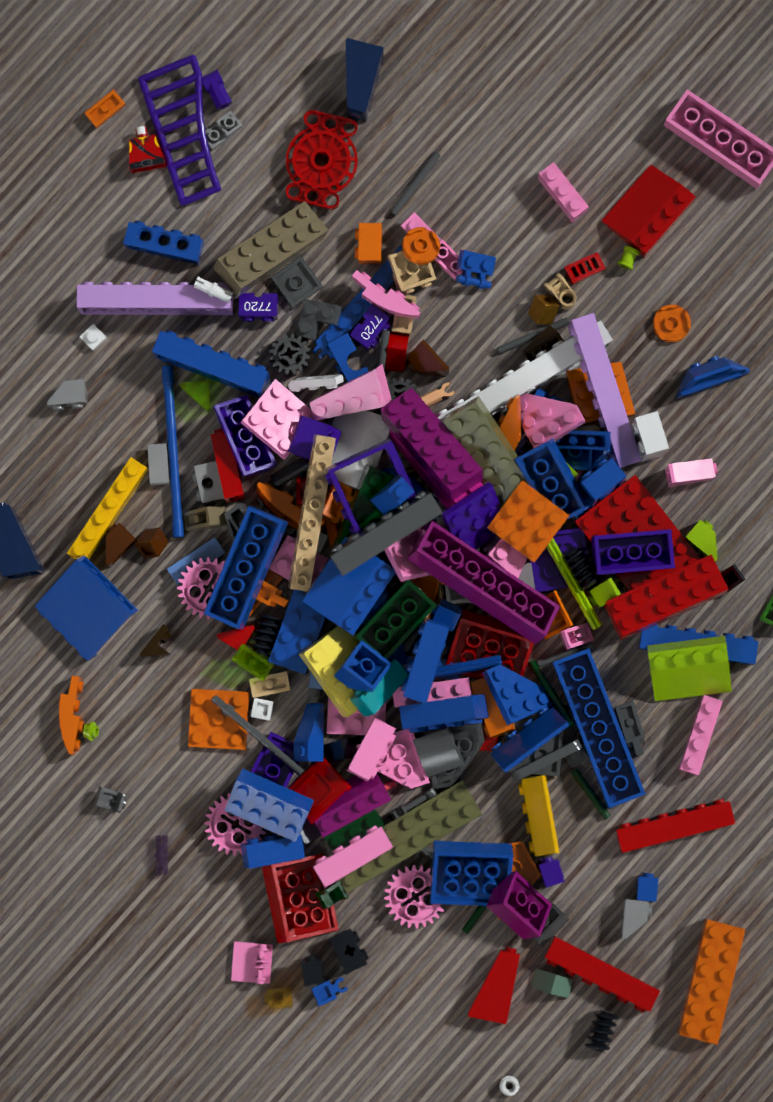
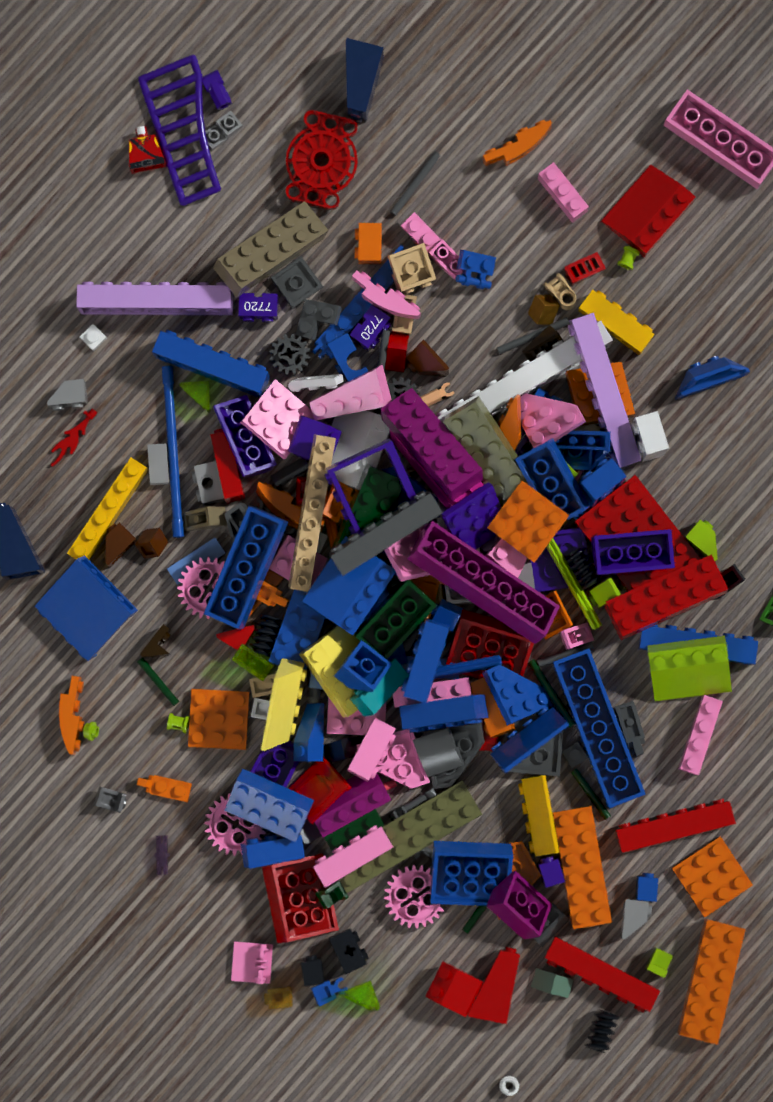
(73, 439): none -> red piece
(105, 109): orange plate -> none
(158, 682): none -> dark green bar
(166, 787): none -> orange hinge
(178, 723): none -> lime bush
(191, 254): blue brick -> none
(213, 289): white pin -> none
(229, 710): dark grey bar -> none
(283, 703): none -> light yellow slope
(362, 995): none -> clear neon green slope
(392, 494): blue slope -> none
(421, 246): orange tile -> none
(454, 989): none -> red slope
(526, 141): none -> orange slope
(546, 760): dark grey beam -> none
(582, 867): none -> orange brick
(617, 323): none -> yellow brick
(659, 962): none -> lime panel
(671, 323): orange tile -> none
(690, 472): bright pink slope -> none
(712, 876): none -> orange plate

